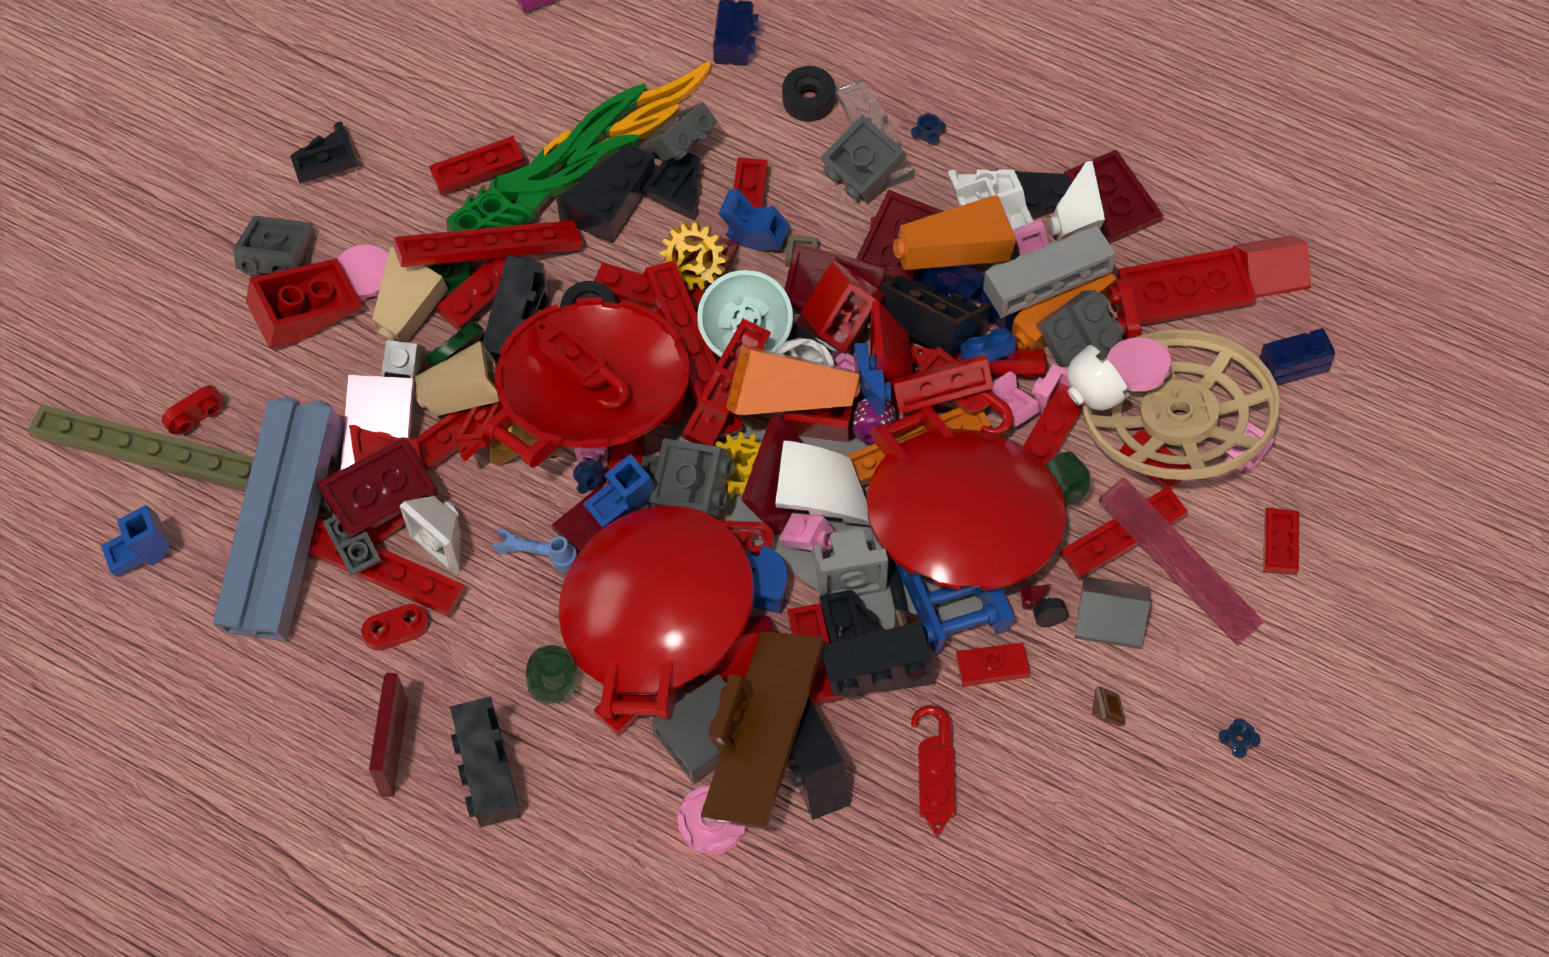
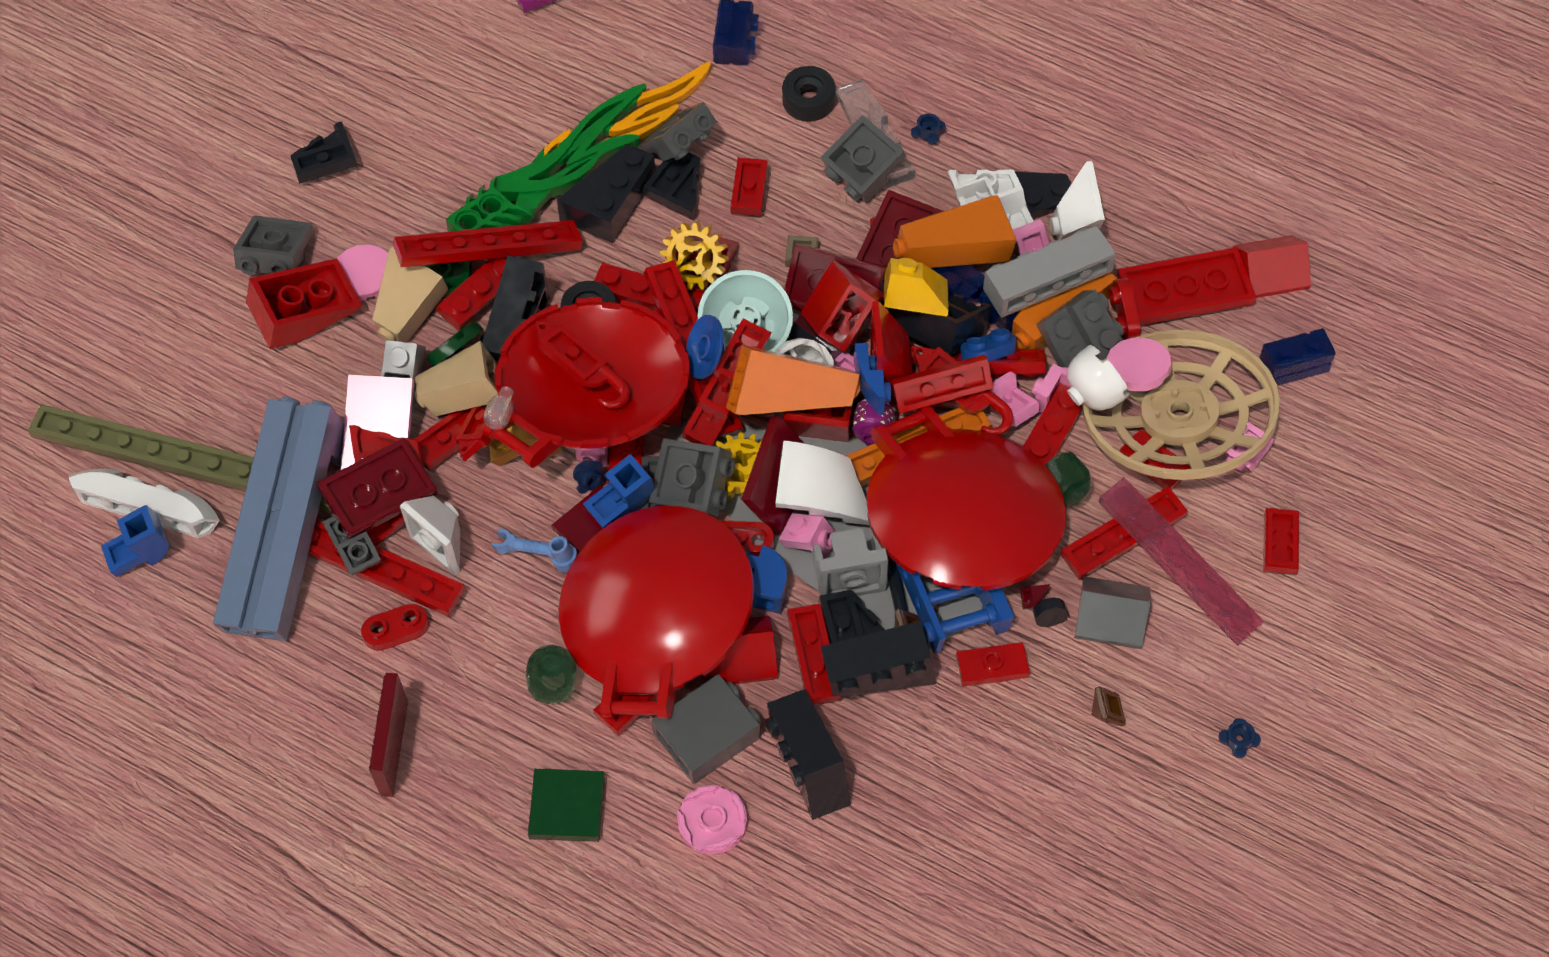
(112, 492): none -> white brick
(192, 410): red plate -> none
(477, 165): red plate -> none
(484, 762): black wedge -> none
(499, 410): none -> clear cylinder
(566, 805): none -> dark green tile
(705, 346): none -> blue dish
(750, 226): blue brick -> none
(758, 728): reddish brown bracket -> none
(915, 288): none -> yellow slope
(936, 771): red plate -> none
(1123, 198): dark red tile -> none

